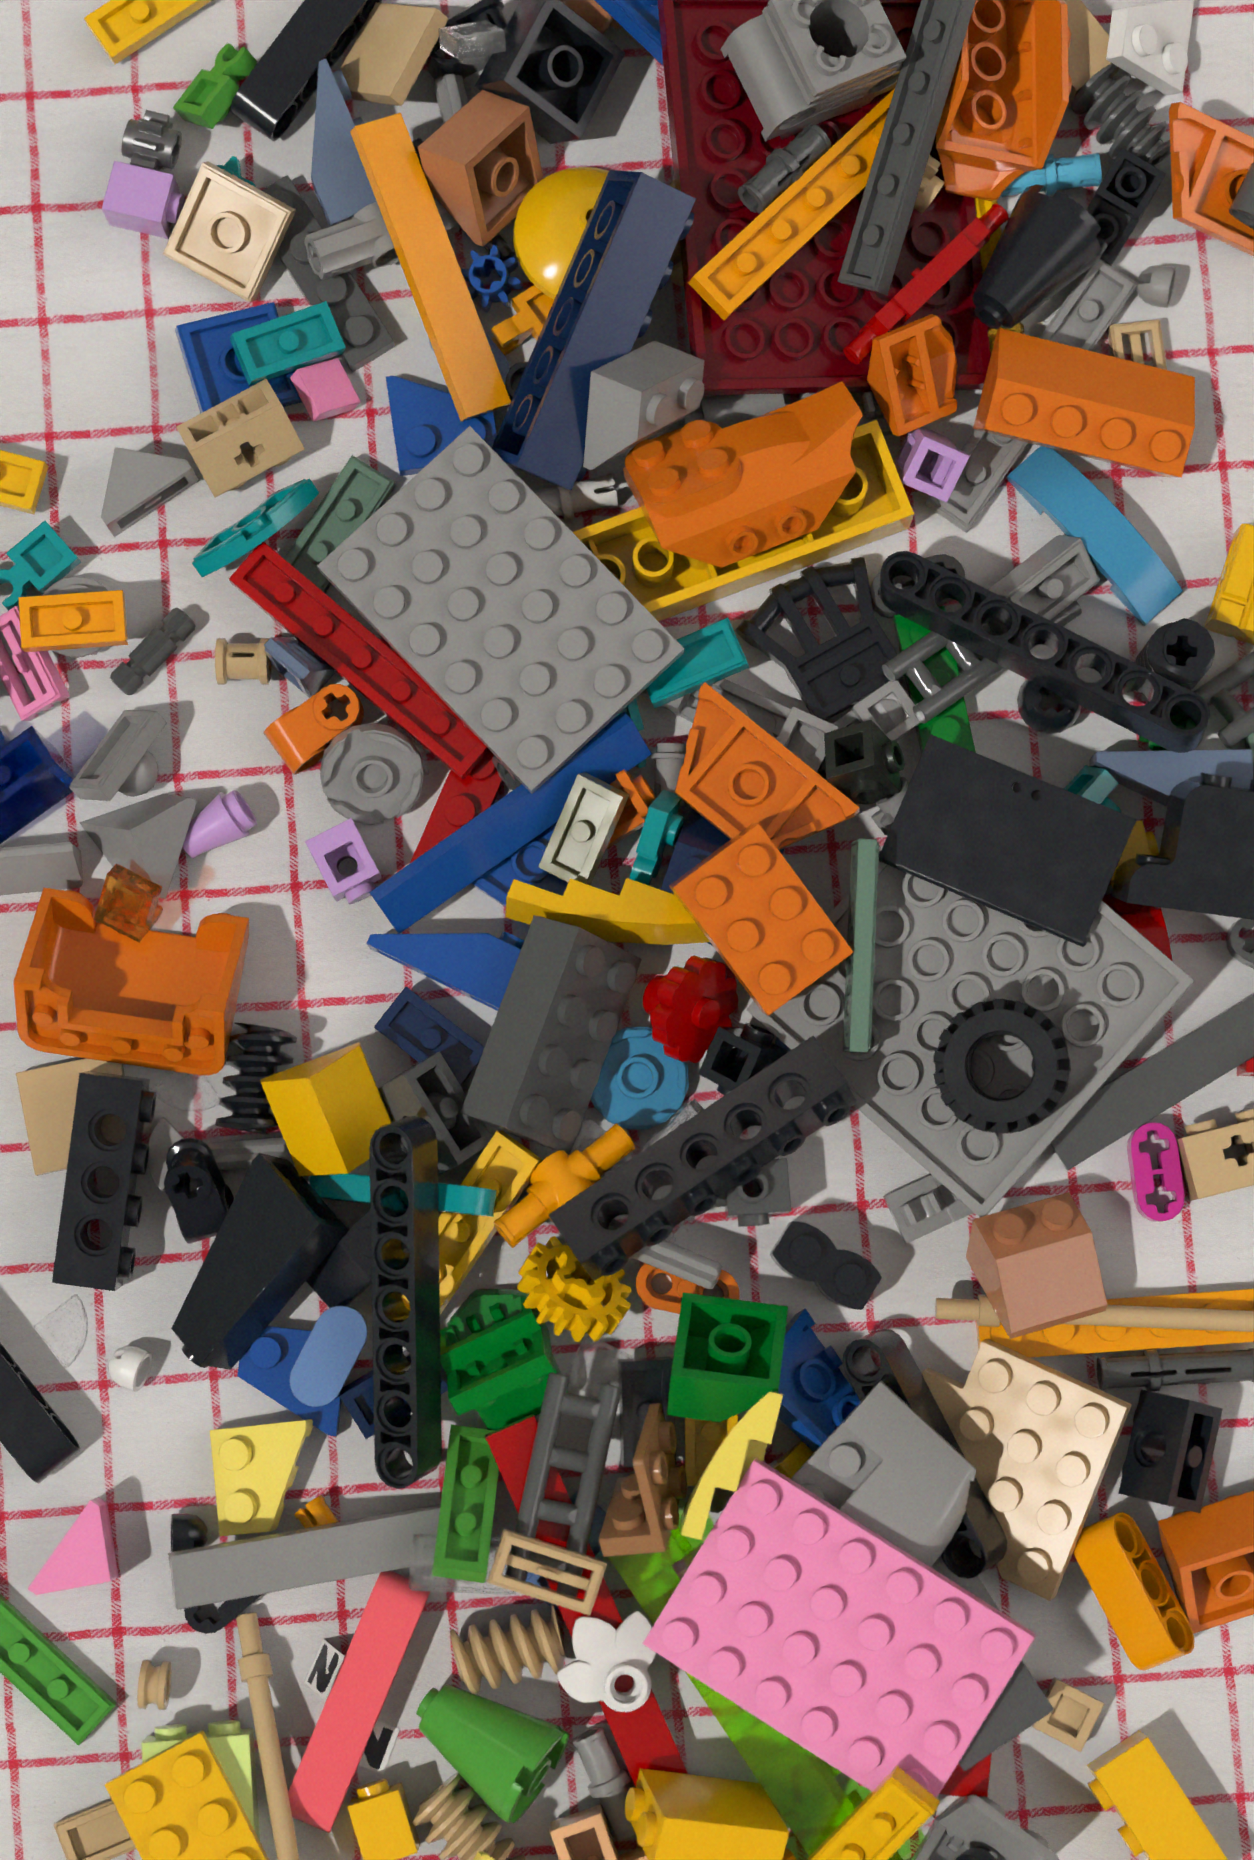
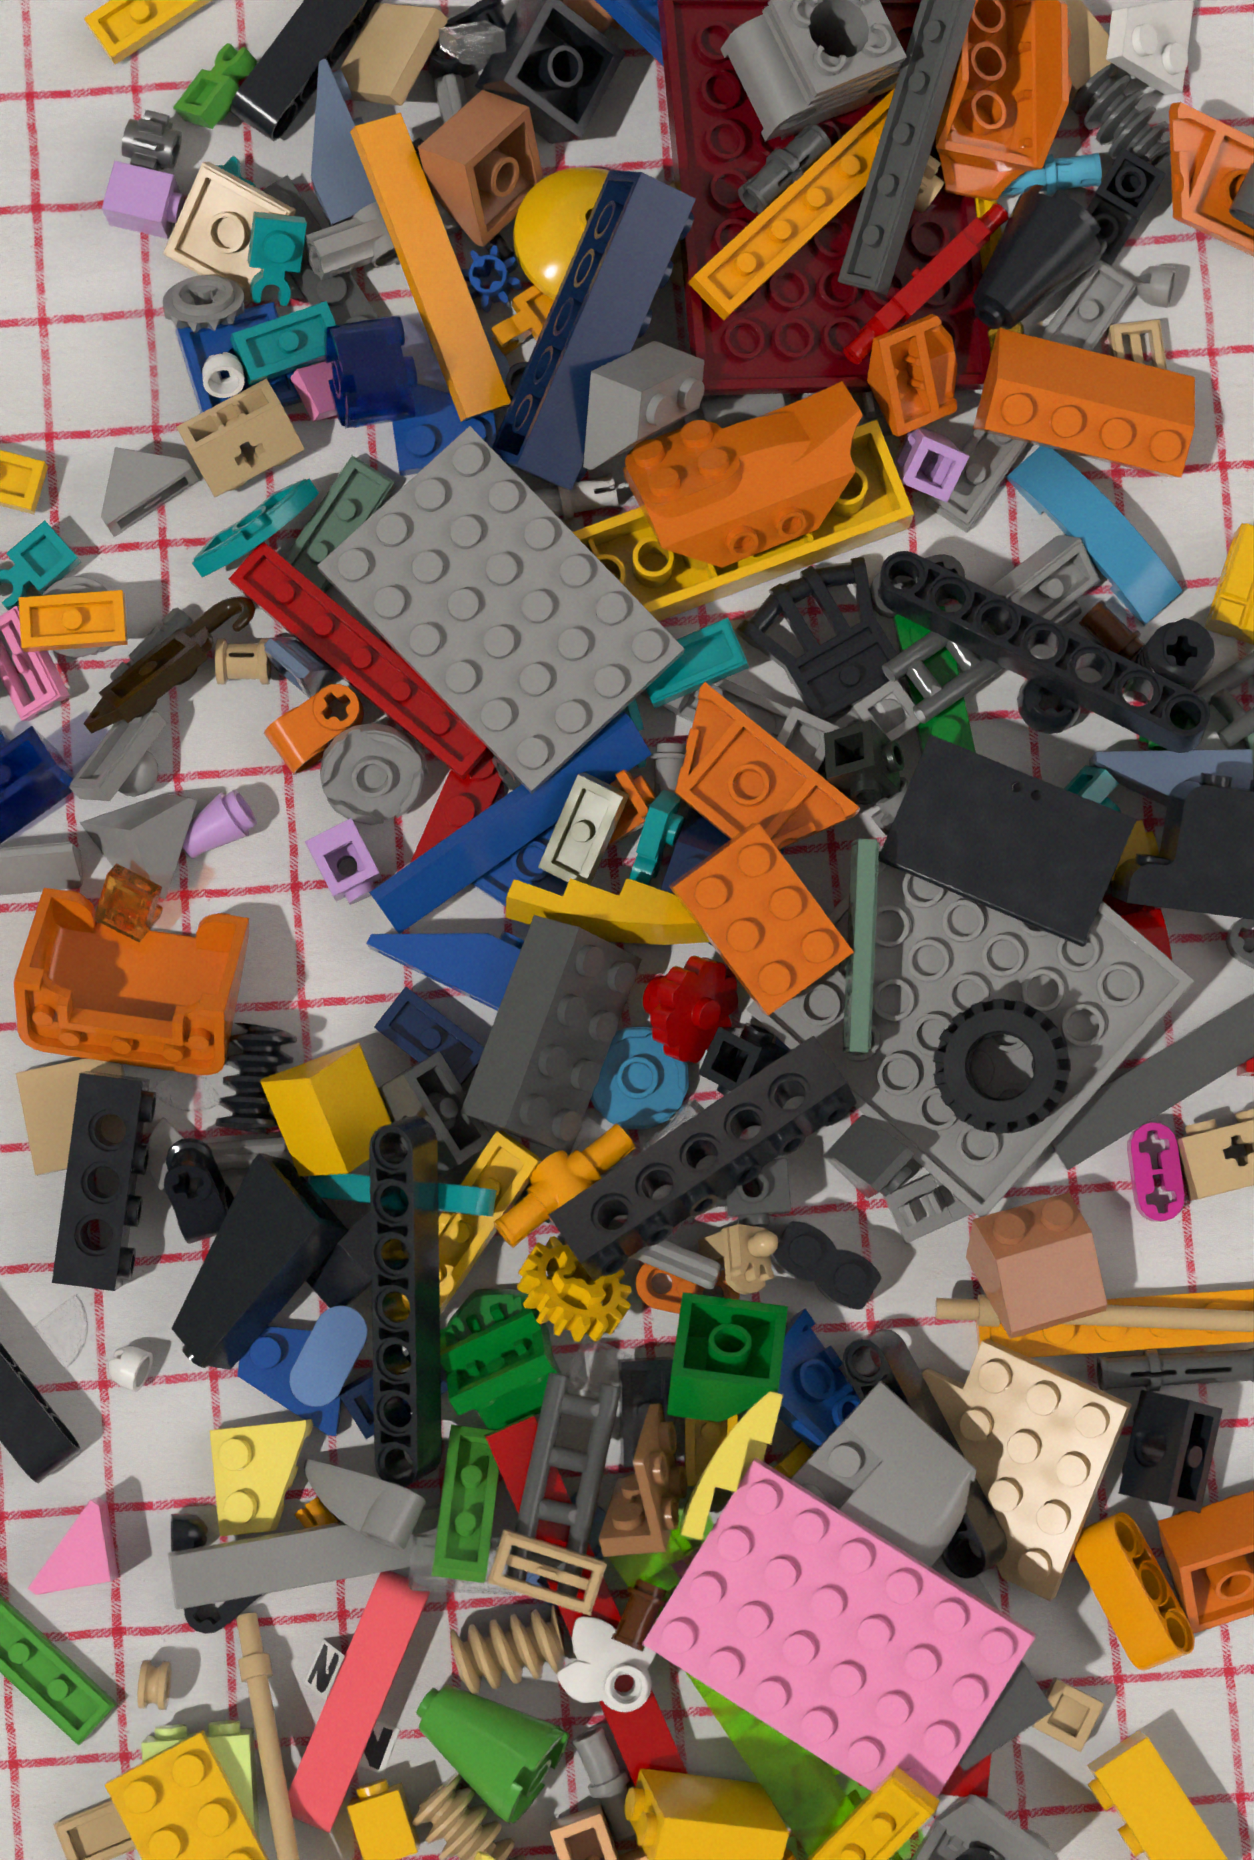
(166, 665): none -> dark brown plate
(203, 302): none -> light grey gear
(212, 377): none -> white hinge
(275, 248): none -> teal plate
(366, 1503): none -> light grey piece
(370, 372): none -> clear blue brick
(639, 1614): none -> reddish brown pin
(743, 1254): none -> tan piece
(870, 1158): none -> dark grey slope
(1111, 631): none -> reddish brown pin

